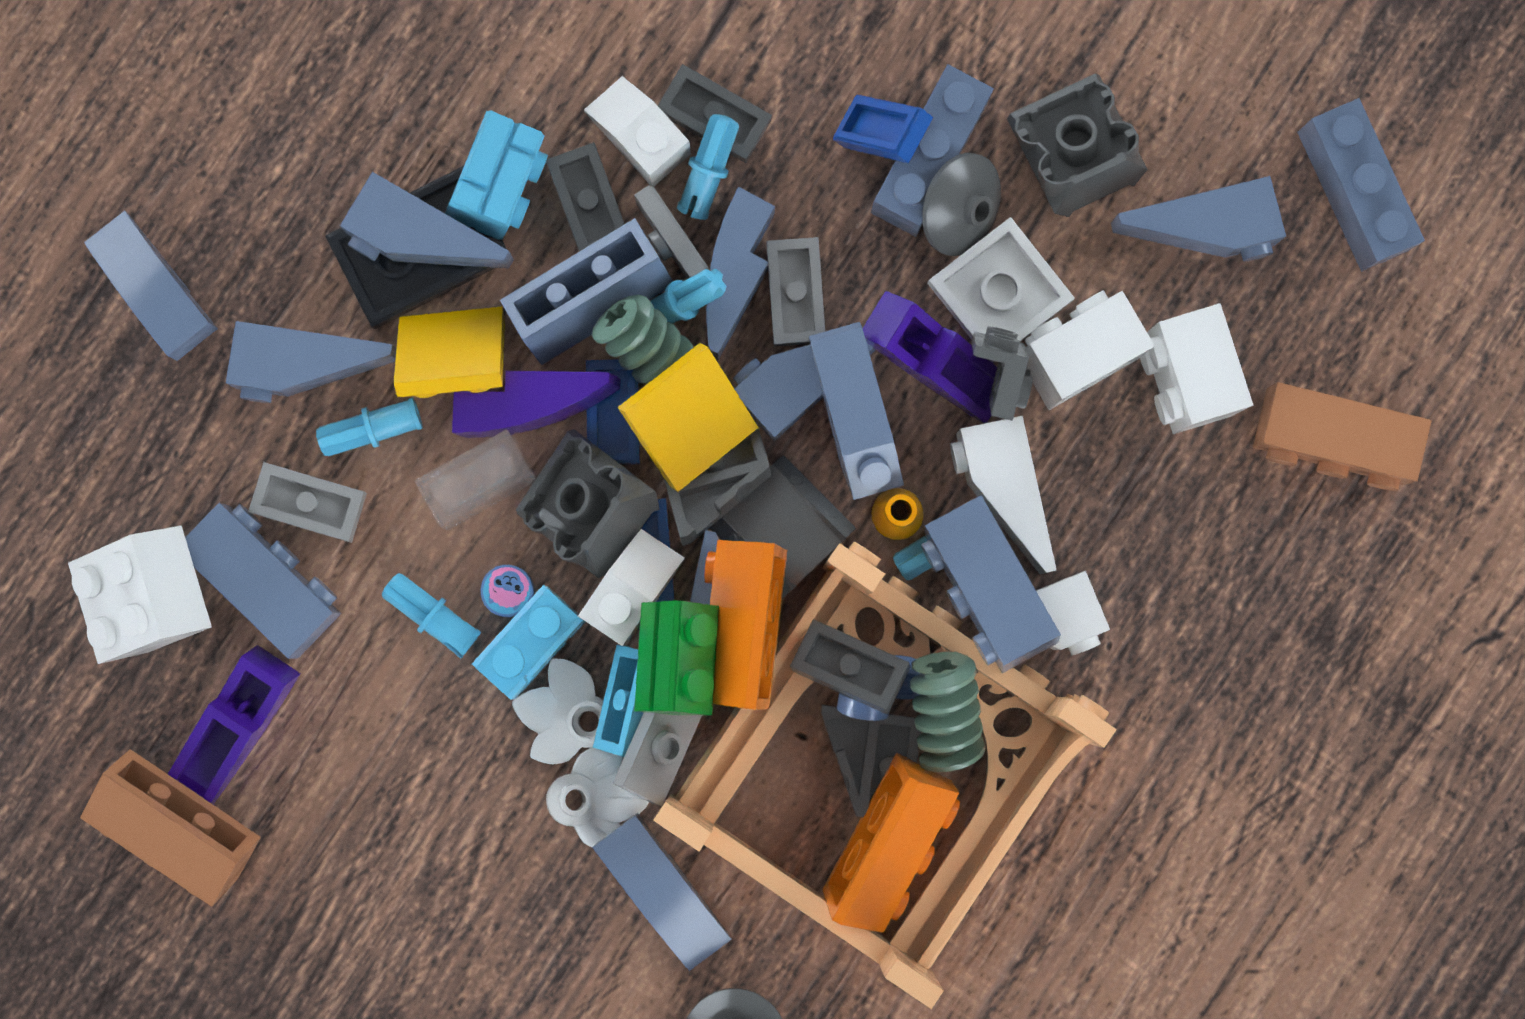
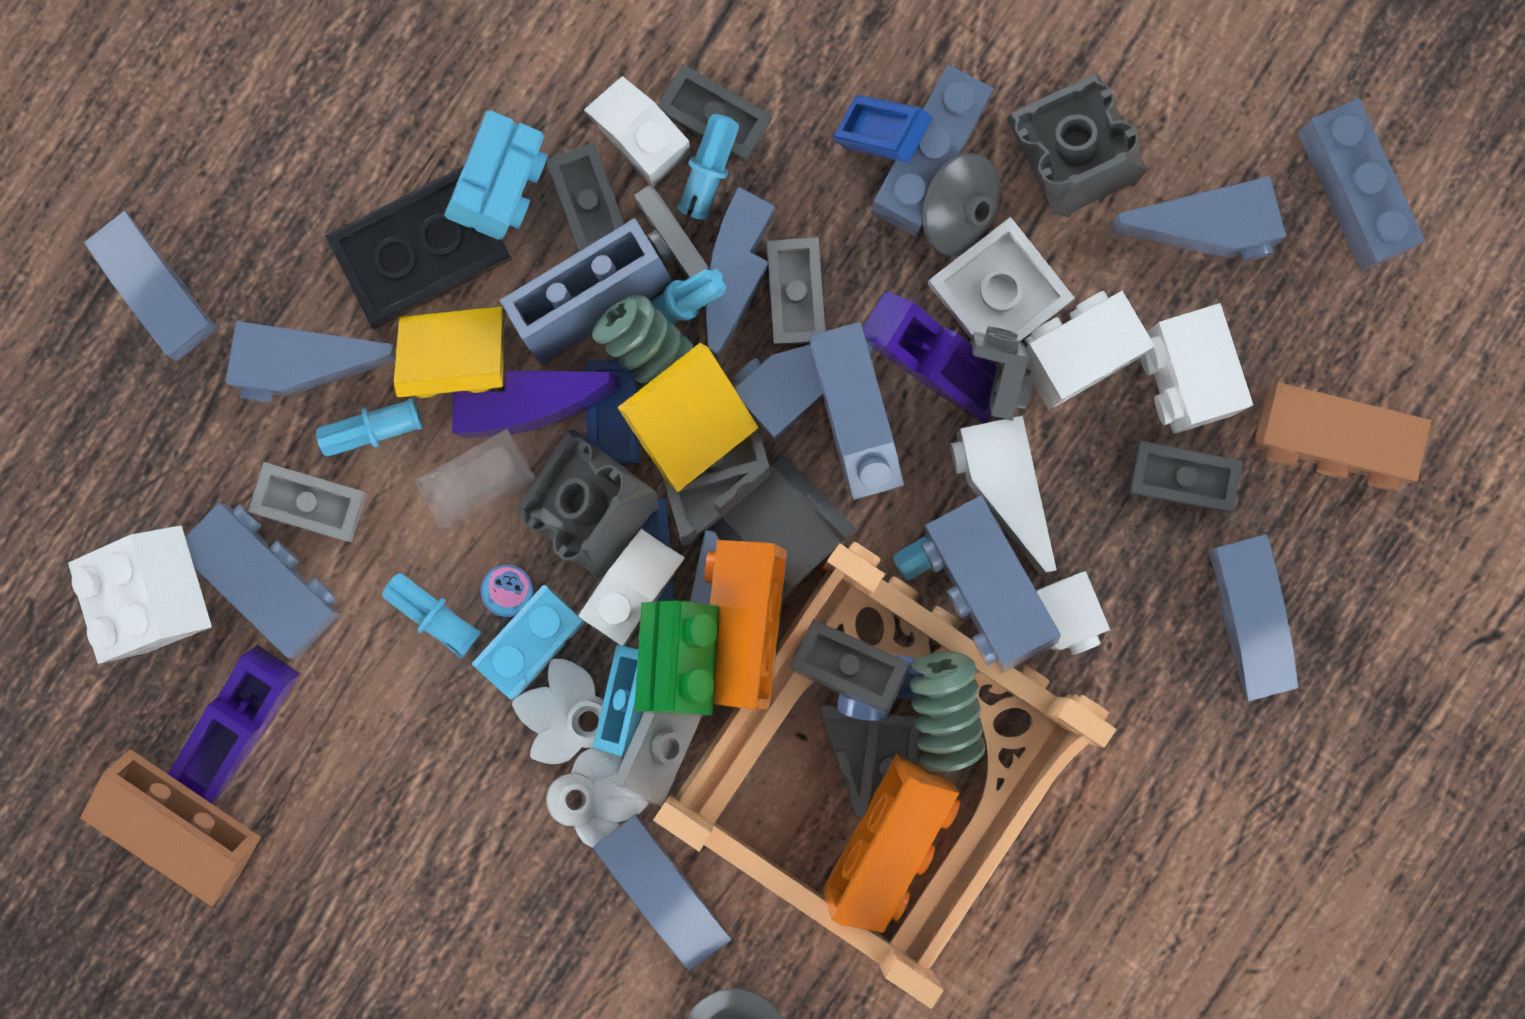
(410, 230): sand blue slope -> none
(890, 526): light orange cone -> none
(1185, 477): none -> dark grey plate
(1255, 617): none -> sand blue slope

